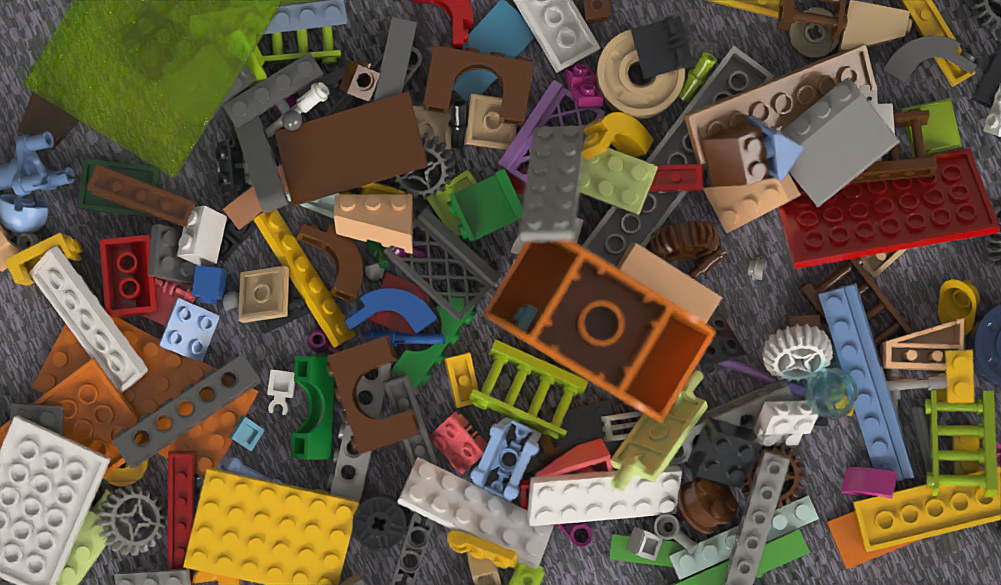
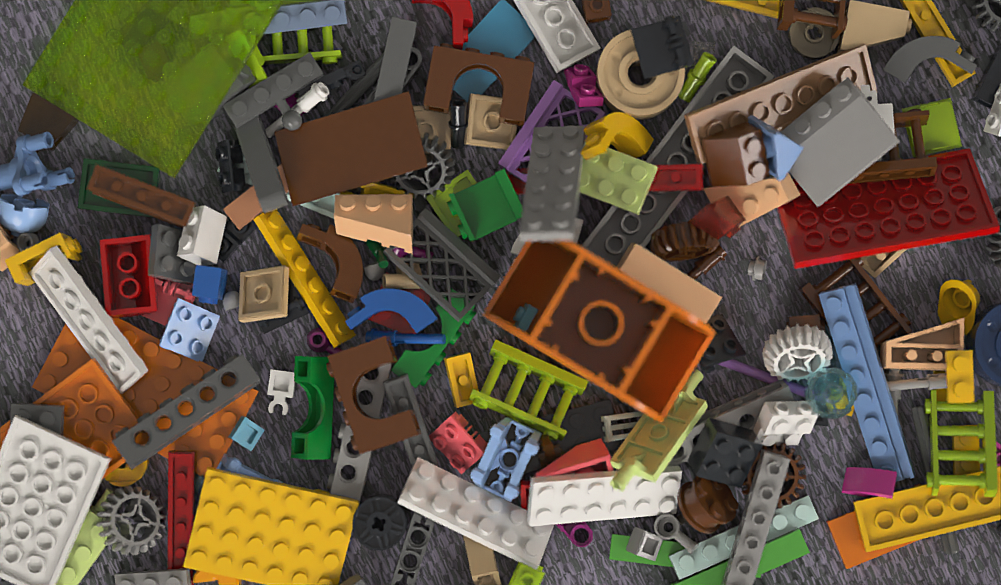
(349, 82): reddish brown brick -> none
(401, 280): none -> tan piece
(482, 548): yellow hinge -> none
(719, 219): none -> clear red slope

